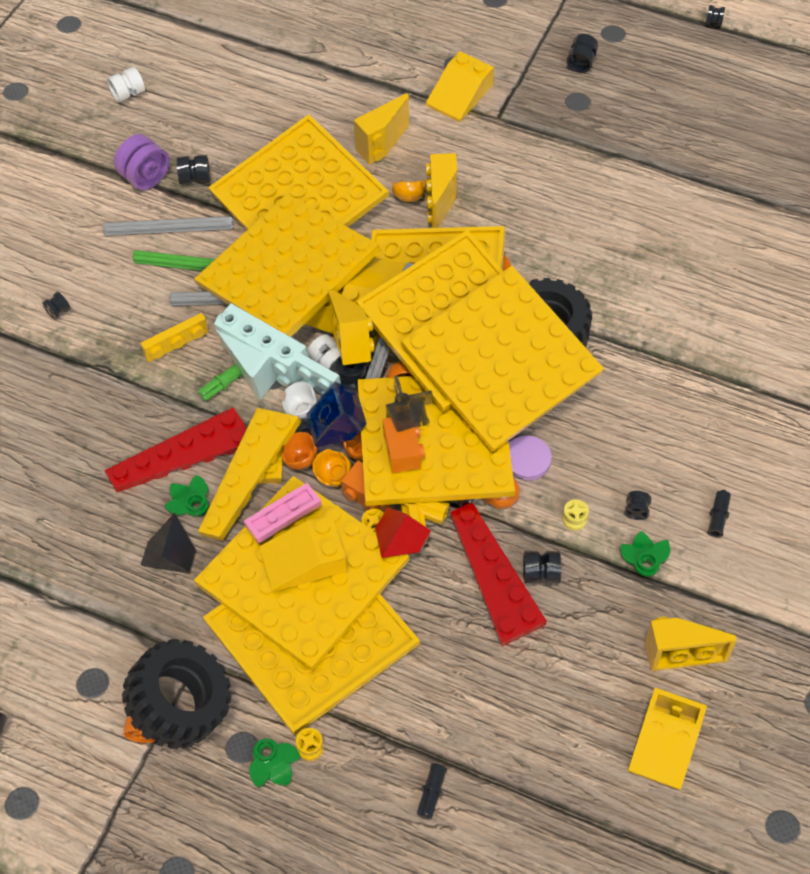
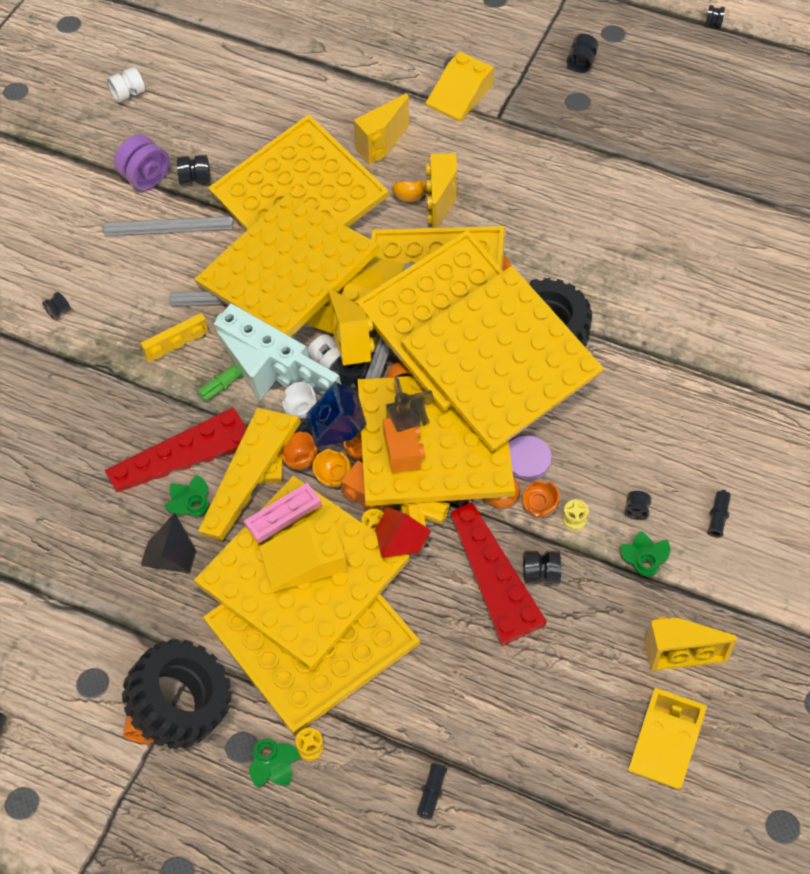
(171, 260): bright green axle -> none
(541, 498): none -> orange hair

